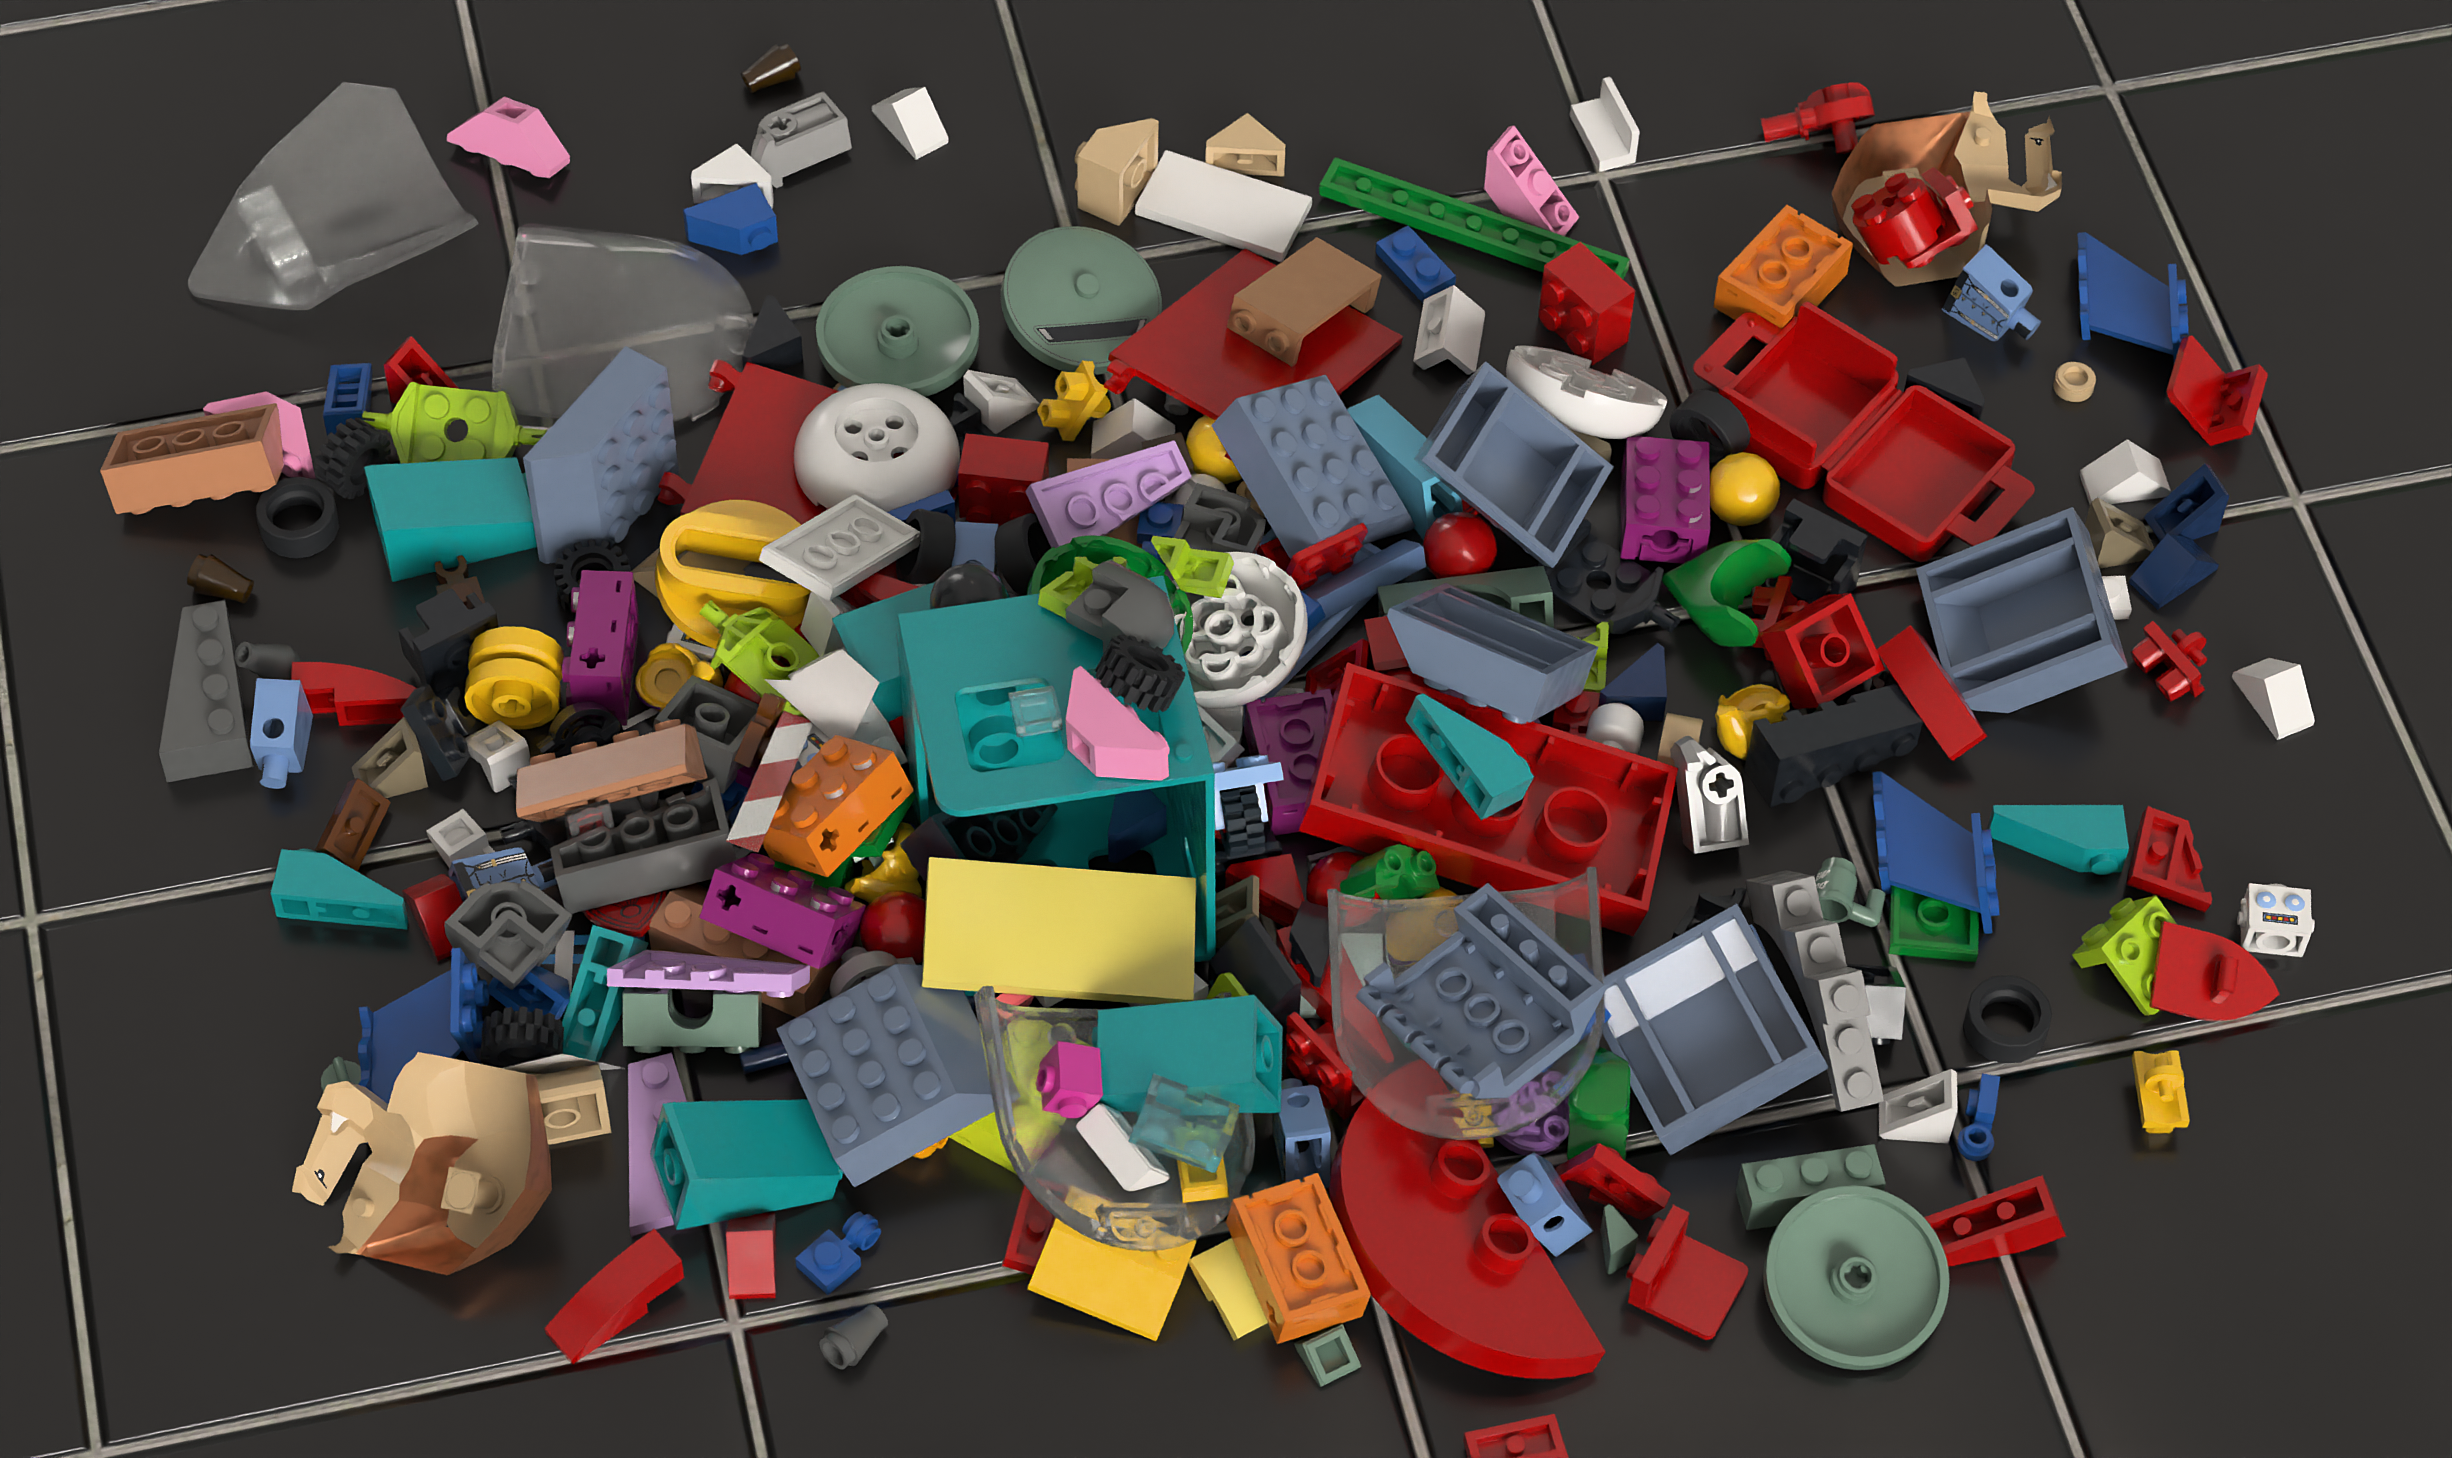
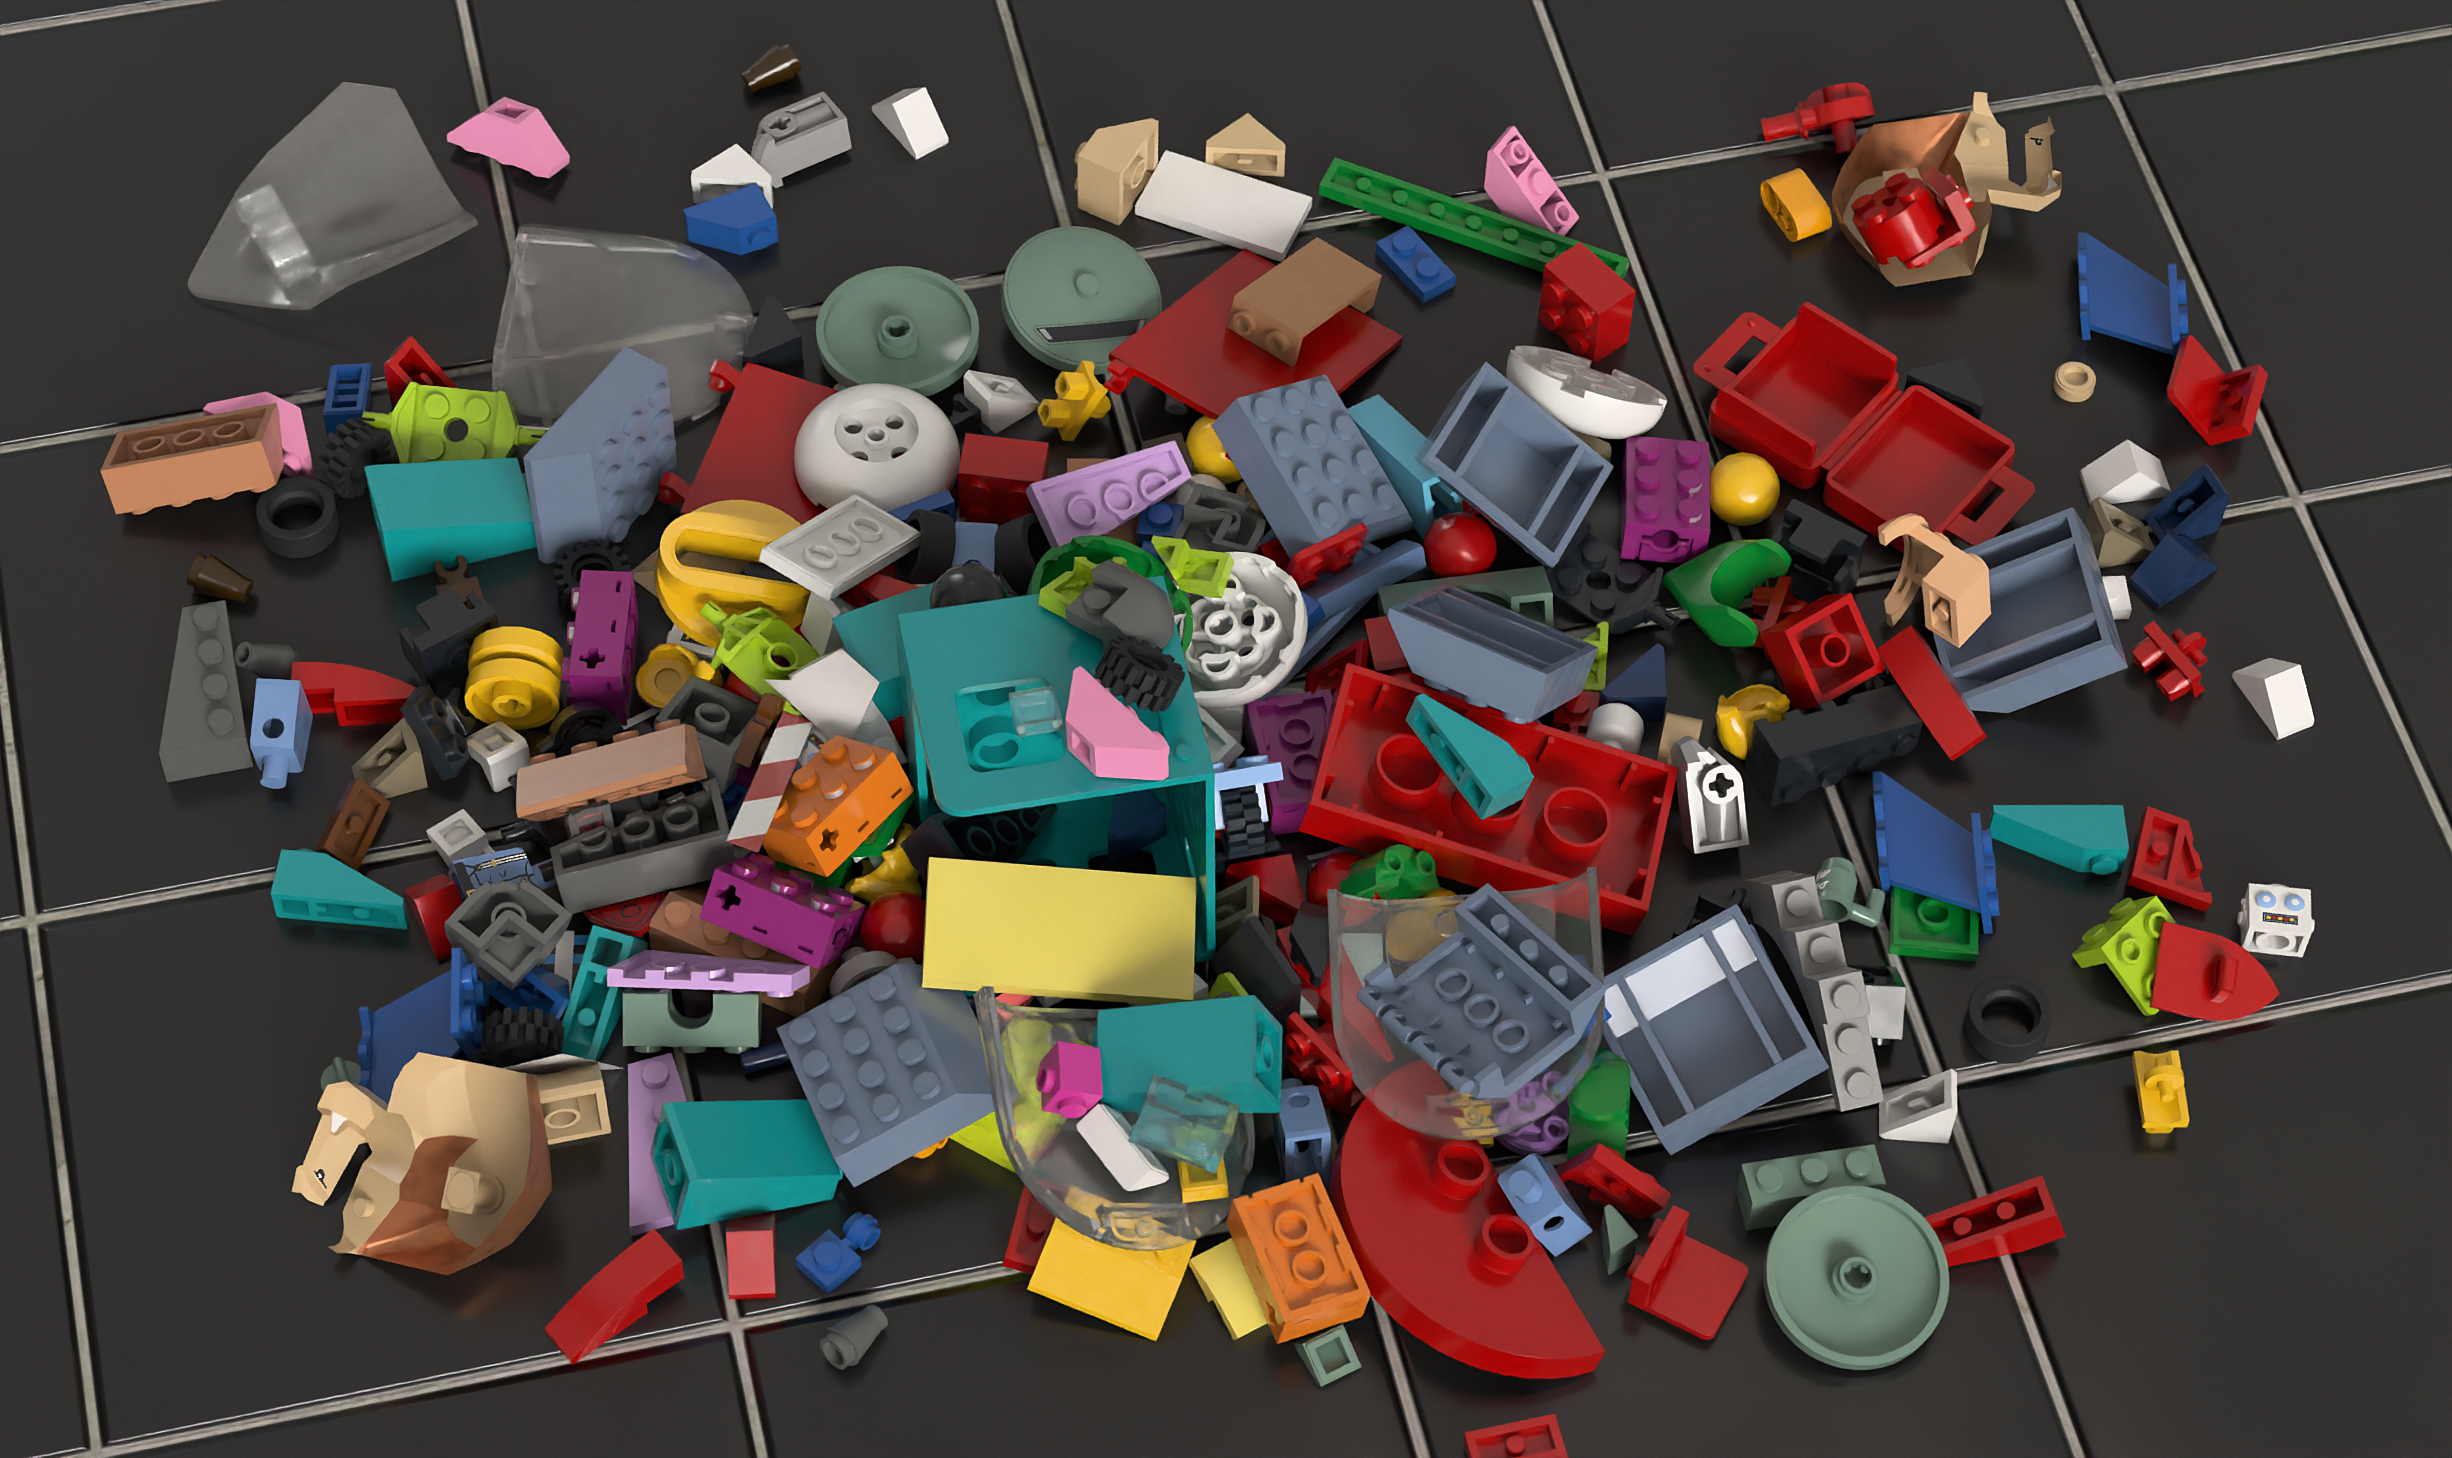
(1125, 429): white slope -> none
(1449, 330): white panel -> none
(1607, 128): white panel -> none
(1720, 416): black tyre -> none
(1783, 268): orange piece -> none
(1795, 205): none -> light orange beam
(1952, 581): none -> light nougat piece
(1982, 1107): blue plate -> none
(1991, 298): medium blue torso -> none

